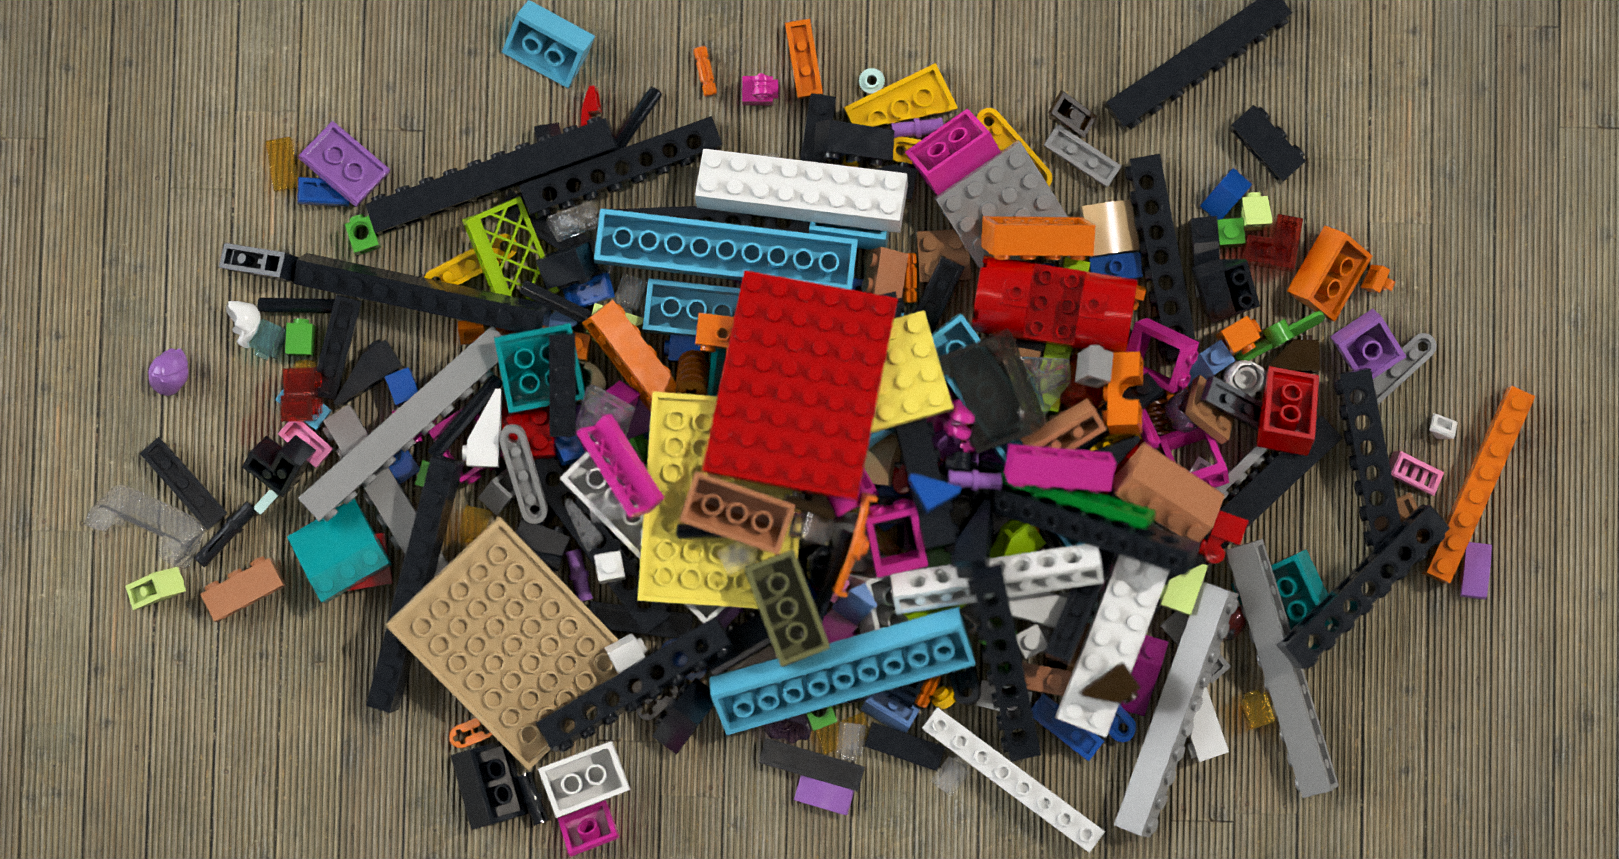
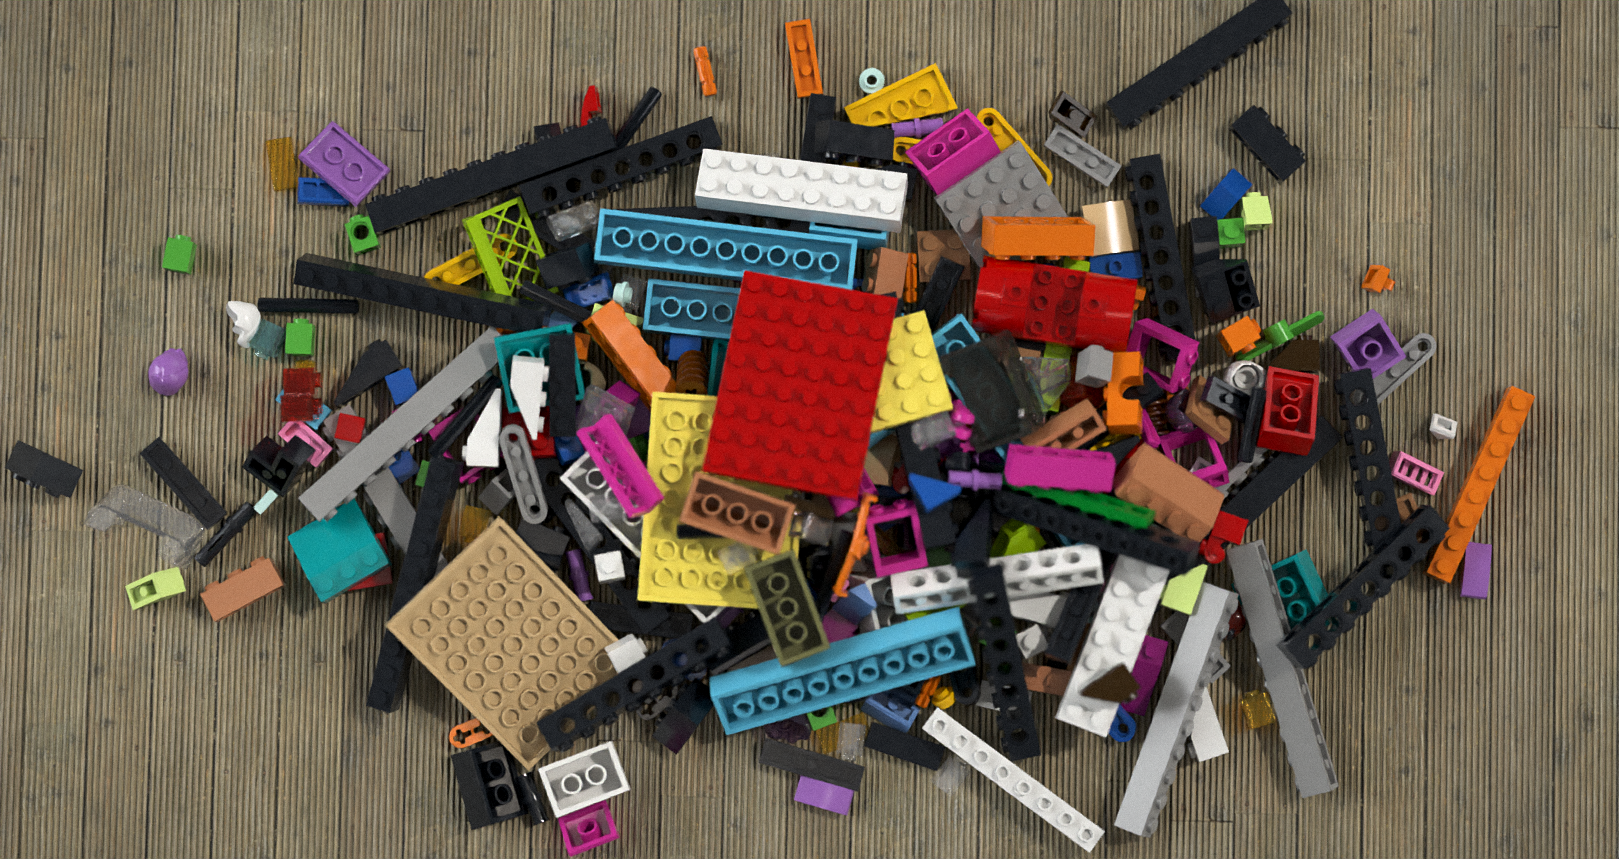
(42, 469): none -> black brick
(179, 254): none -> bright green brick
(259, 262): black slope -> none
(337, 344): black plate -> none
(350, 428): none -> red tile
(469, 331): orange tile -> none
(526, 386): none -> white slope
(548, 43): medium azure slope -> none
(622, 293): none -> light aqua plate
(713, 332): orange brick -> none
(759, 90): dark pink brick -> none
(933, 430): none -> clear brick
(1079, 739): blue plate -> none
(1211, 361): medium blue slope -> none
(1252, 424): none -> black axle
(1279, 250): clear red brick -> none
(1329, 272): orange slope -> none

